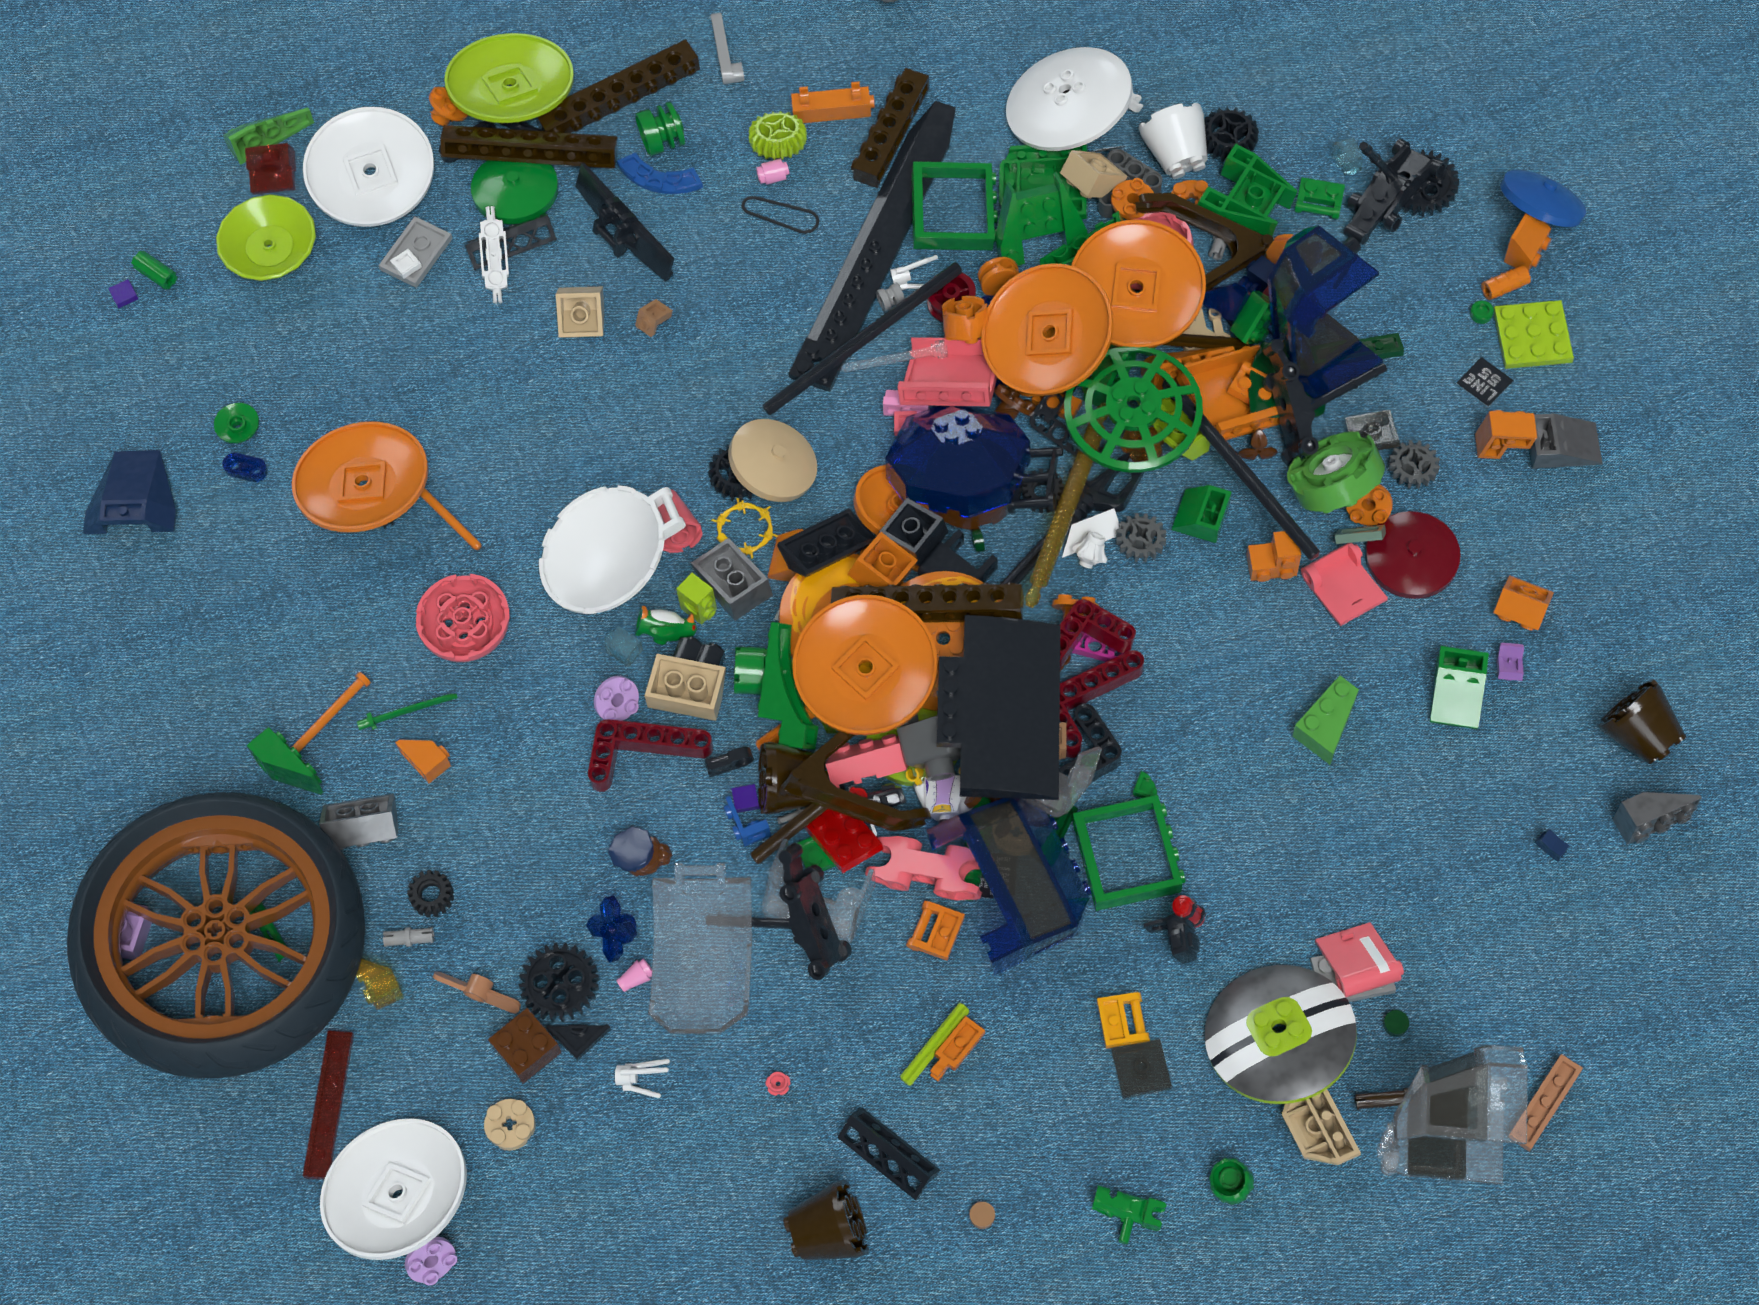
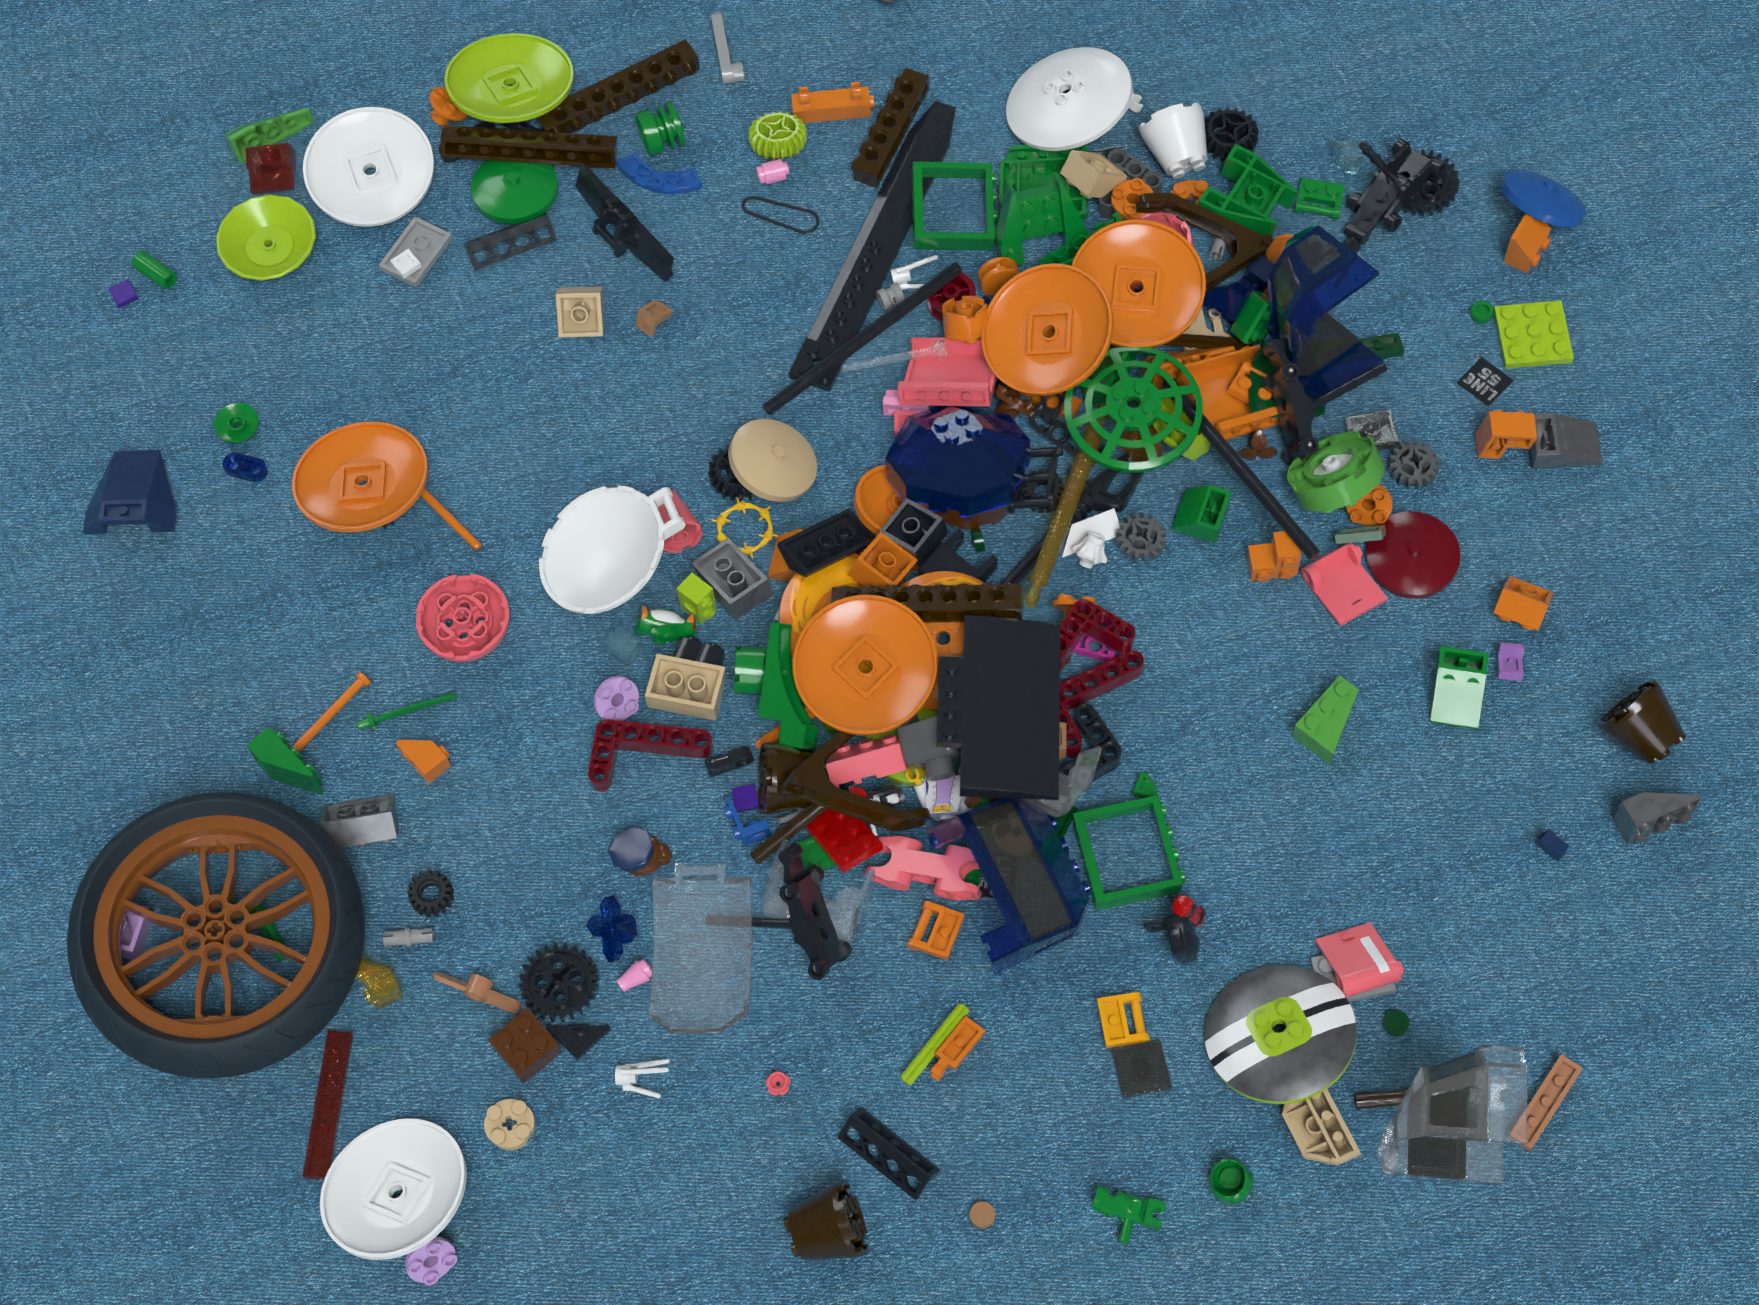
(492, 232): white piece -> none
(1506, 282): orange axle -> none

